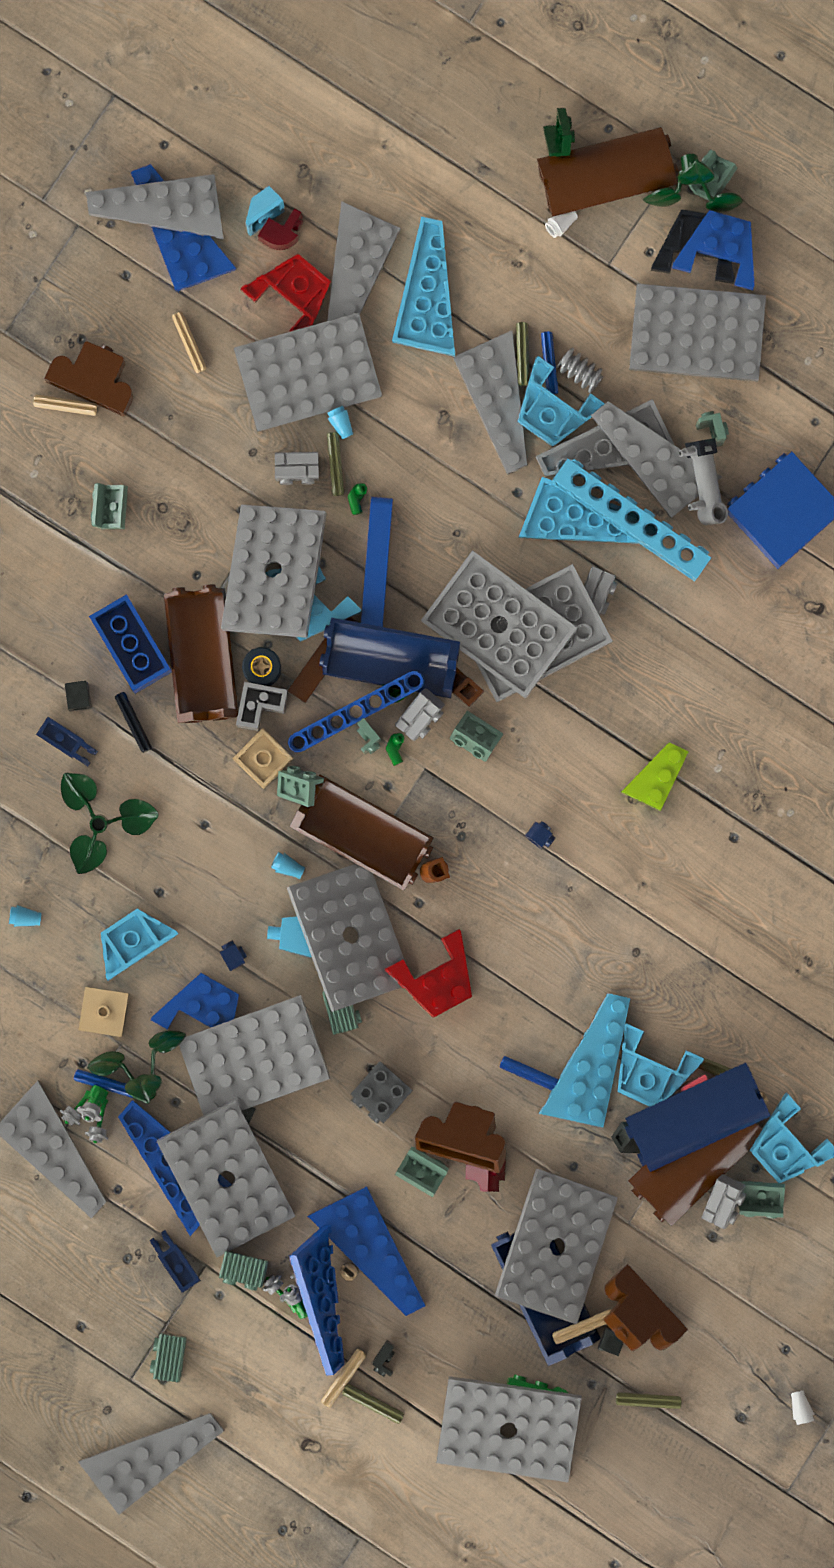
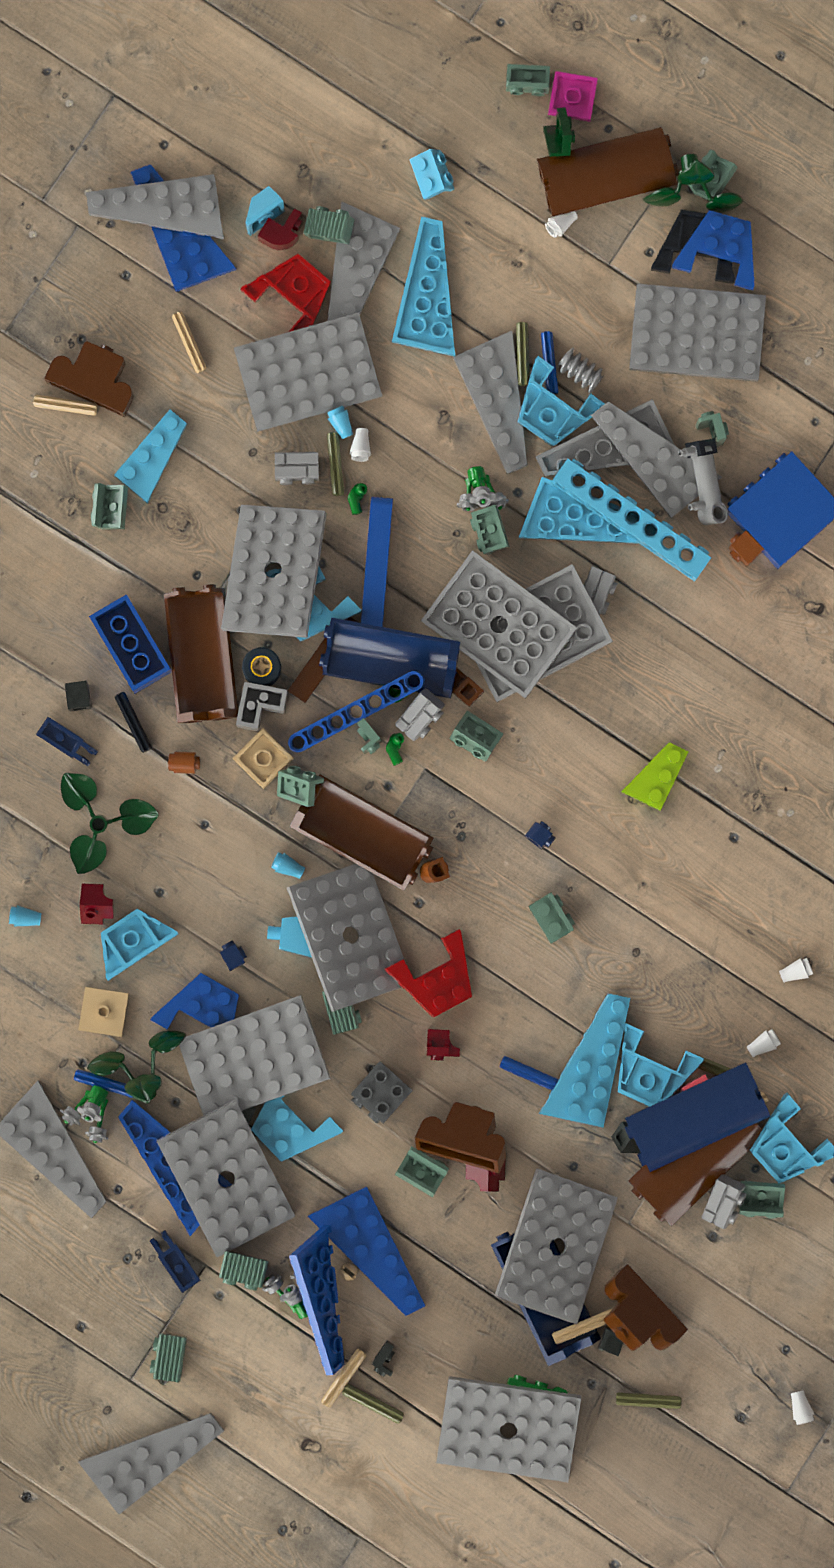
(94, 904): none -> dark red brick
(146, 464): none -> medium azure wing
(183, 762): none -> dark orange brick
(286, 1133): none -> medium azure wing
(329, 225): none -> sand green brick
(360, 447): none -> white cone
(432, 173): none -> medium azure bracket
(440, 1046): none -> dark red brick
(481, 495): none -> plant
(489, 529): none -> sand green bracket
(527, 79): none -> sand green bracket
(551, 917): none -> sand green bracket
(573, 93): none -> dark pink plate
(744, 548): none -> dark orange brick
(764, 1043): none -> white cone
(797, 970): none -> white cone

